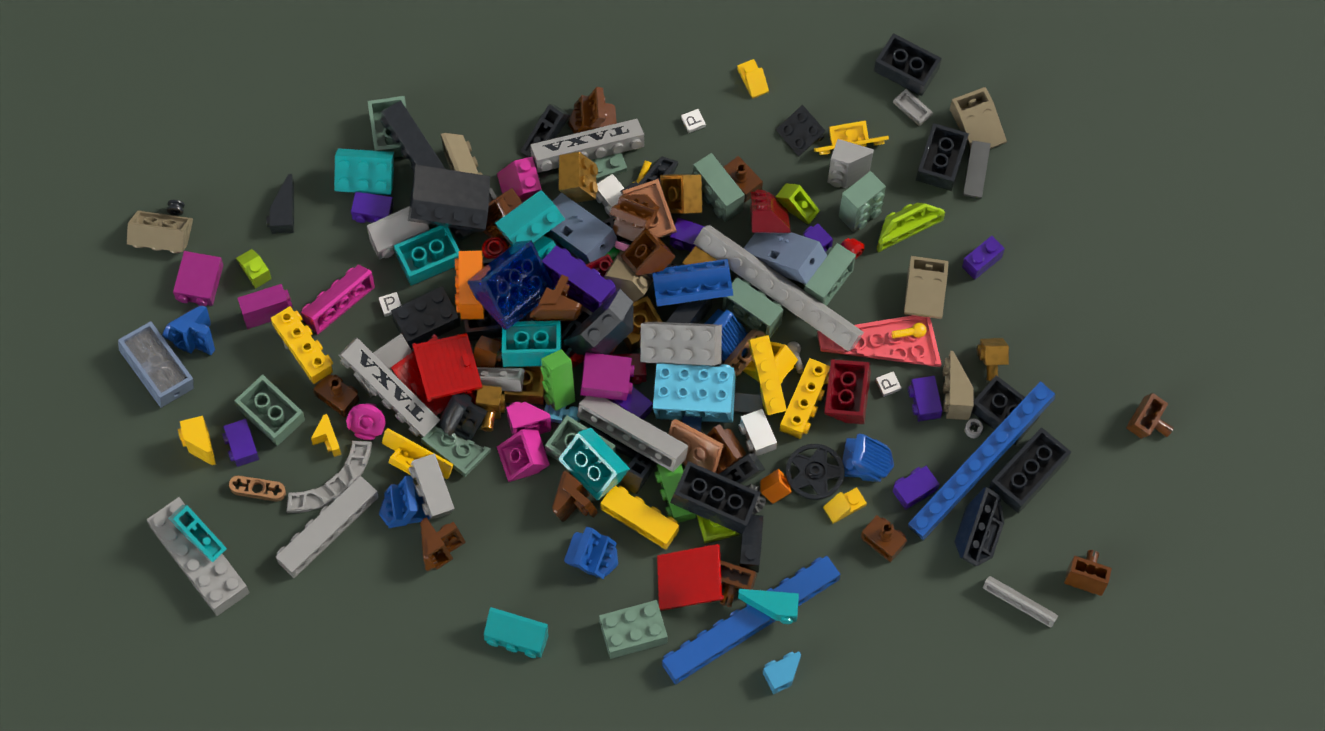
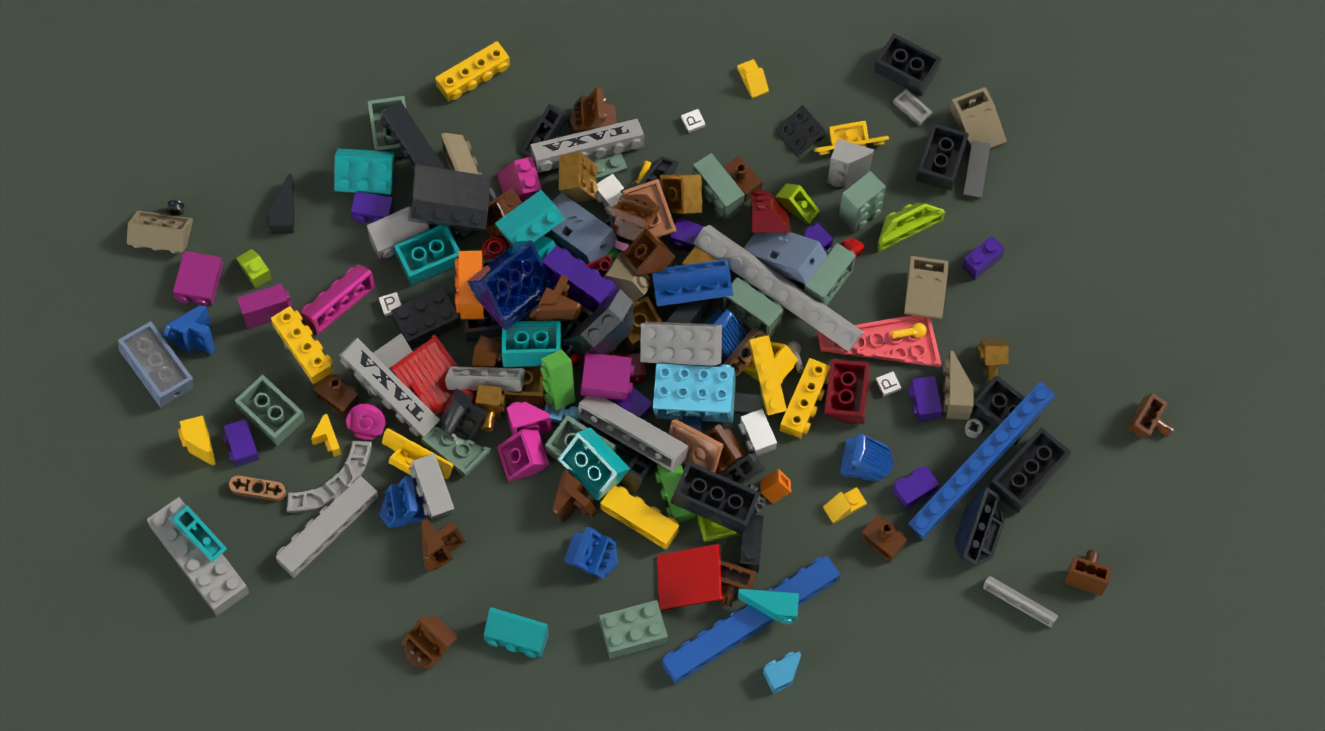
(427, 642): none -> reddish brown piece
(447, 366): red piece -> none
(473, 71): none -> yellow brick
(815, 471): black wheel -> none

